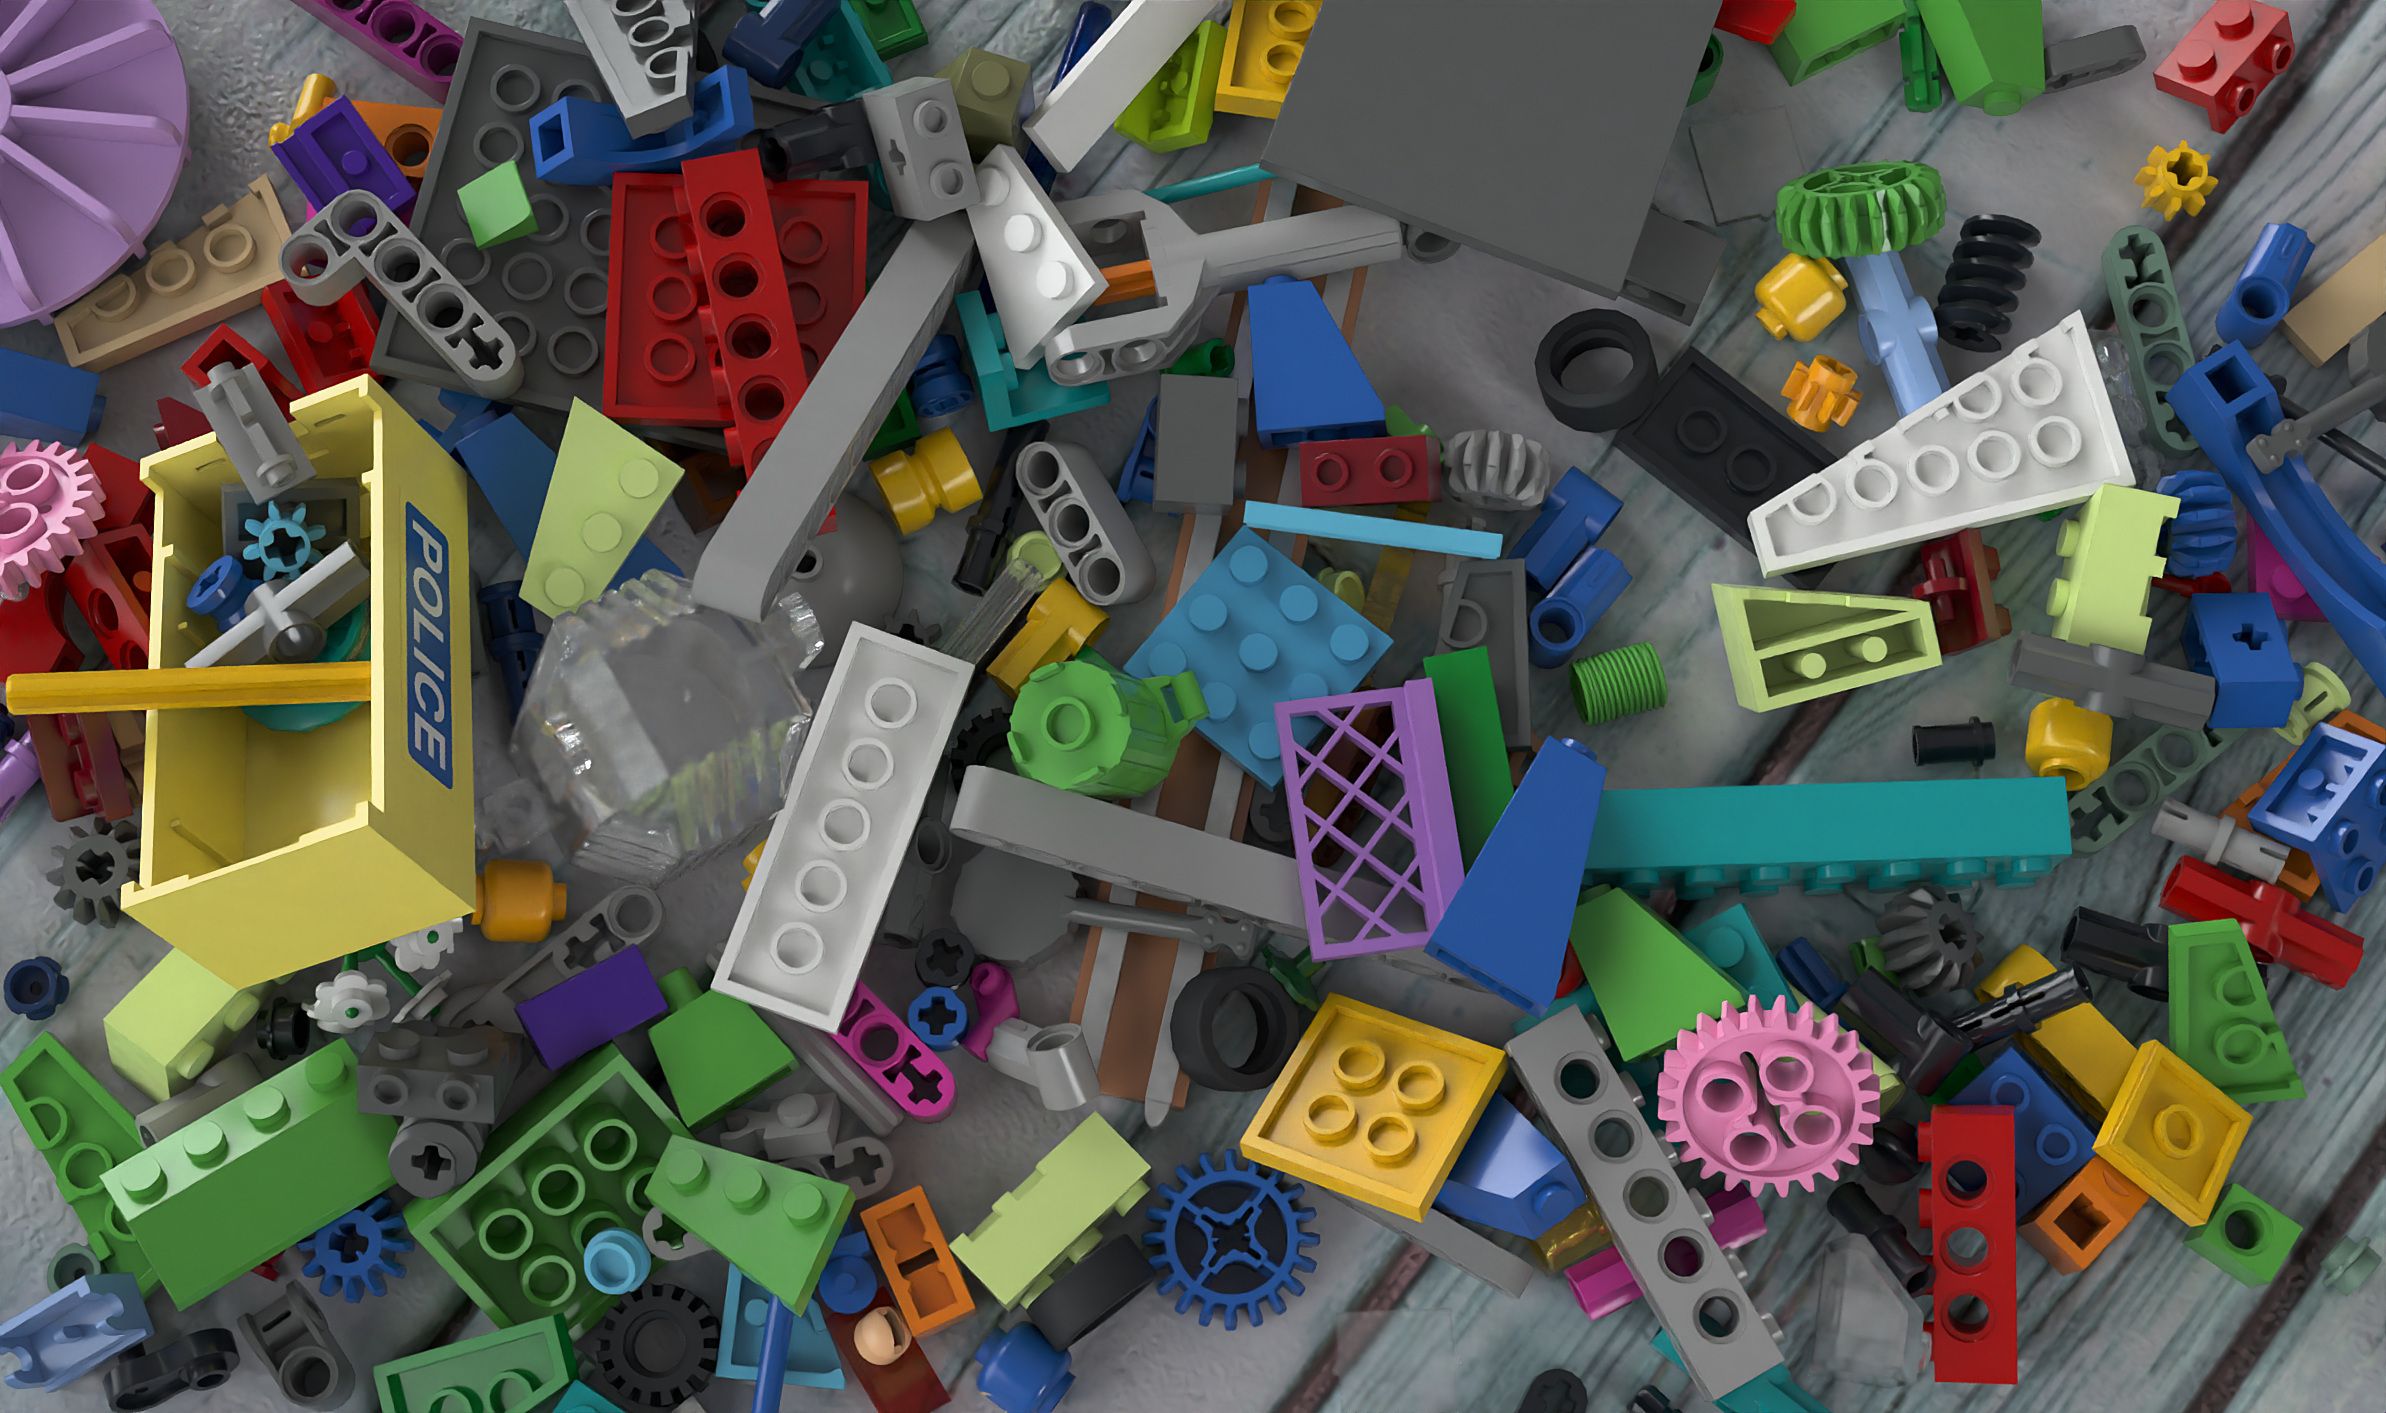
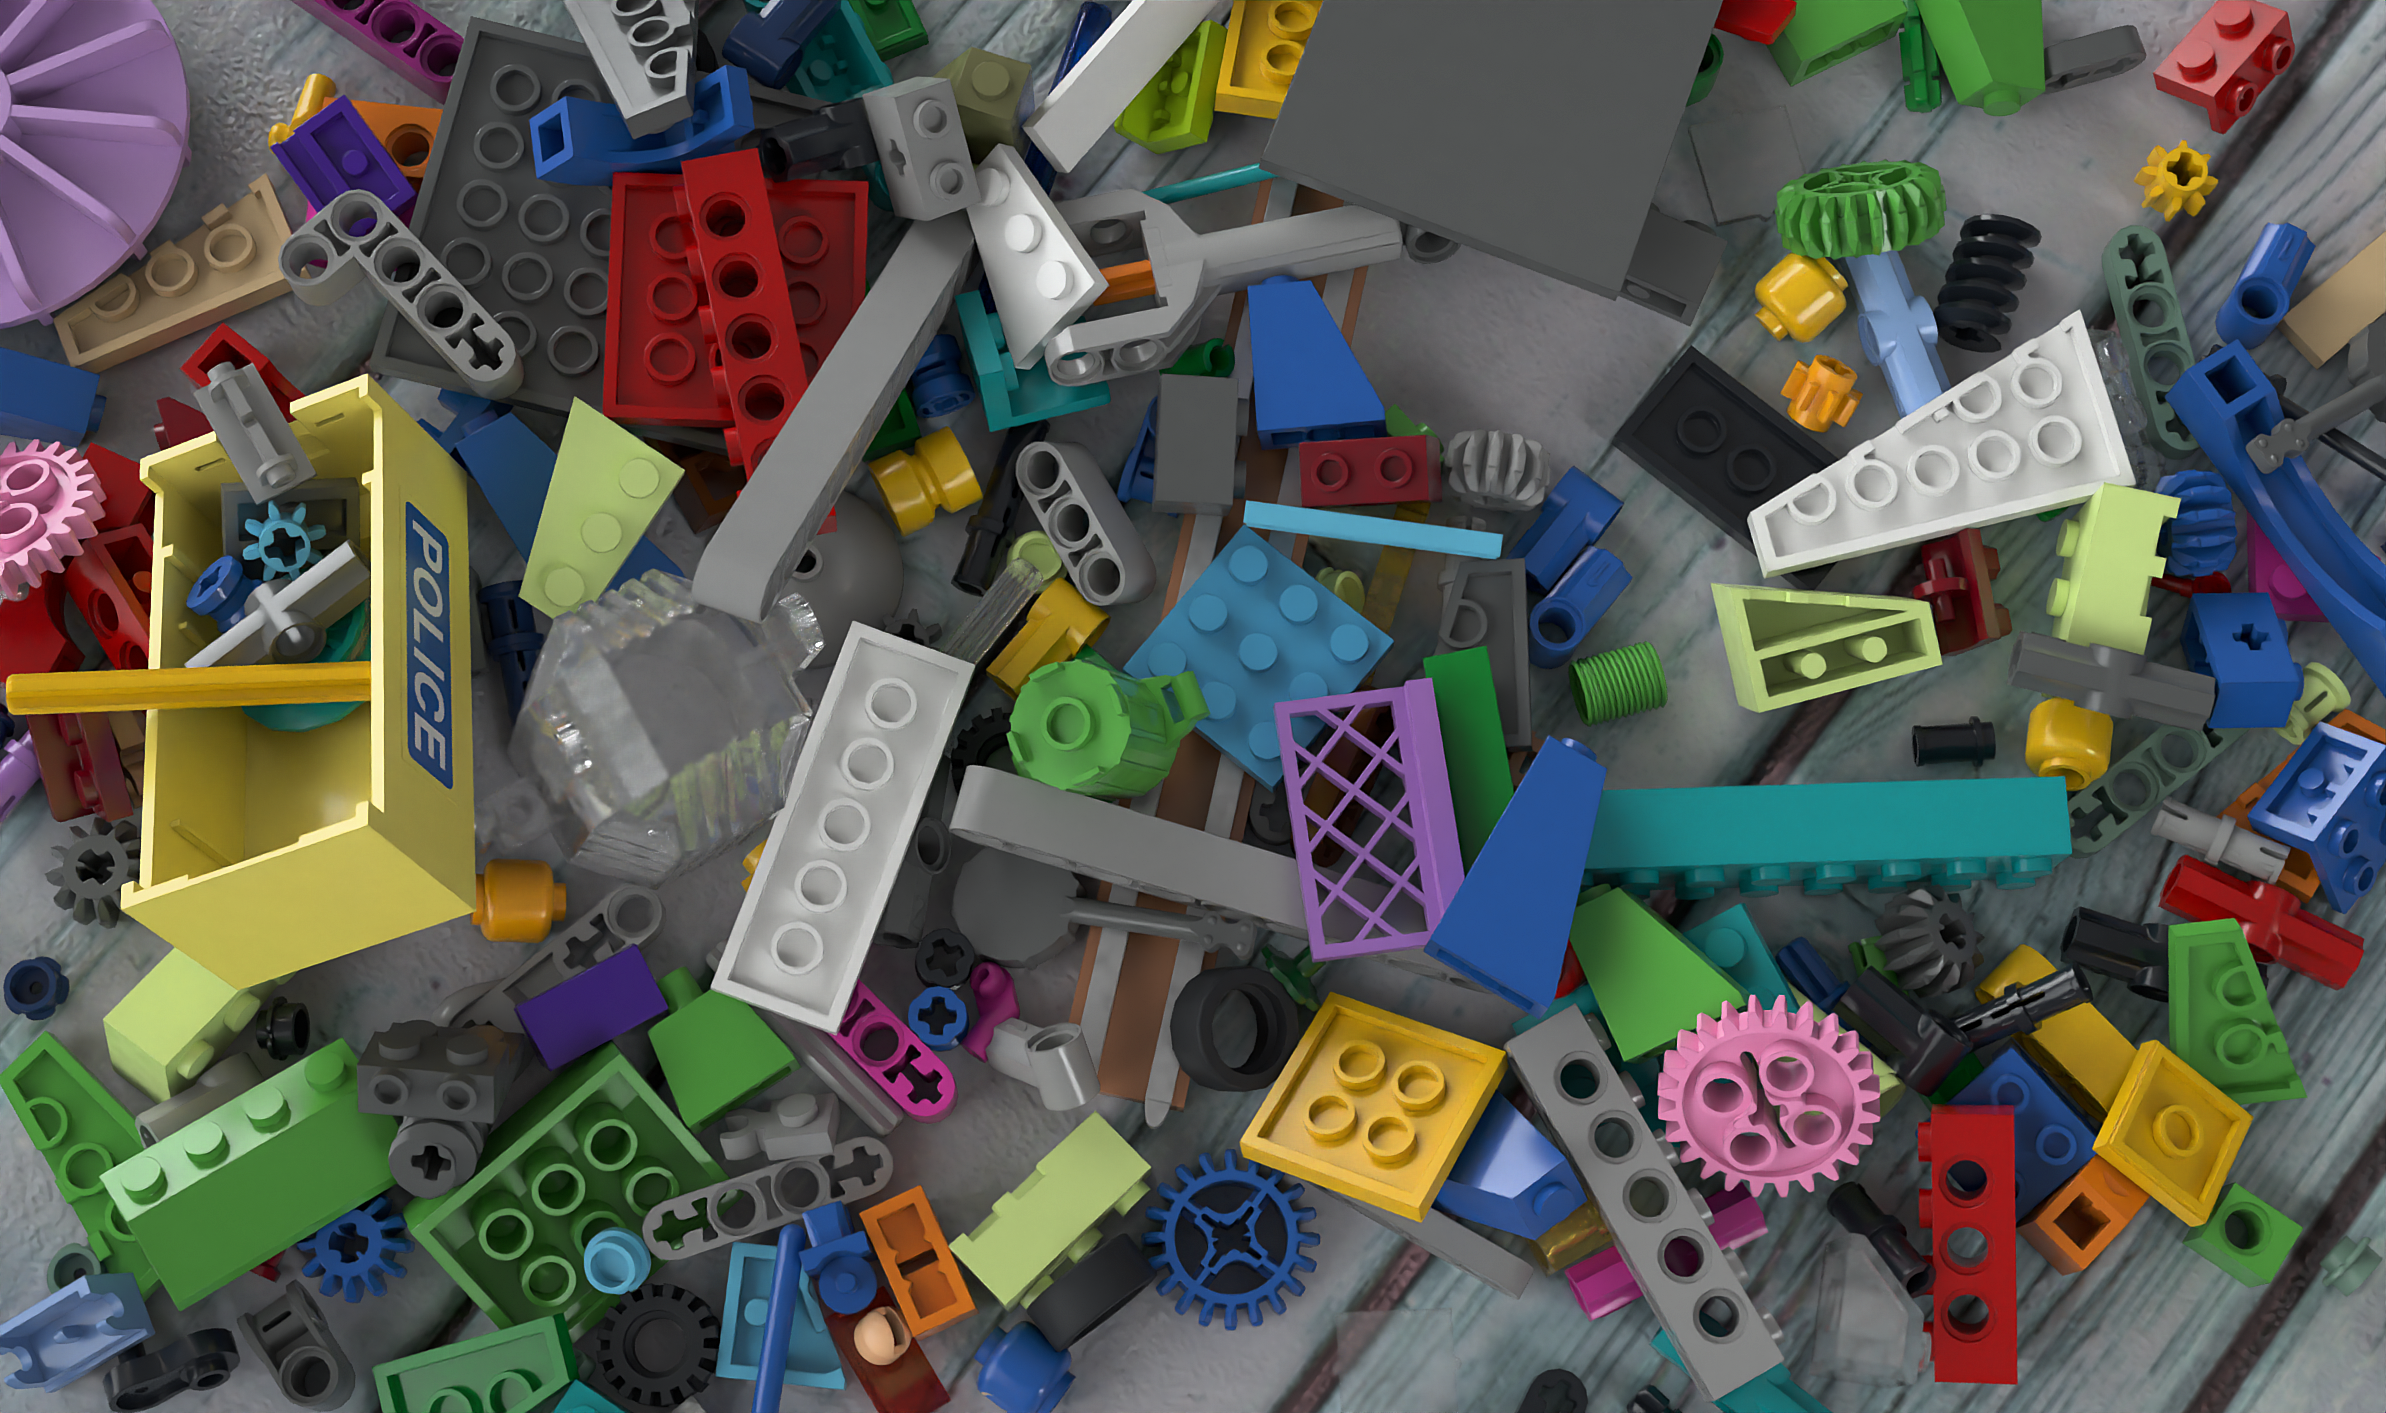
(325, 341): red bracket -> none
(359, 1001): white plant -> none
(498, 207): bright green slope -> none
(754, 1213): bright green wing -> none
(1586, 332): black tyre -> none
(1892, 1154): black tile -> none

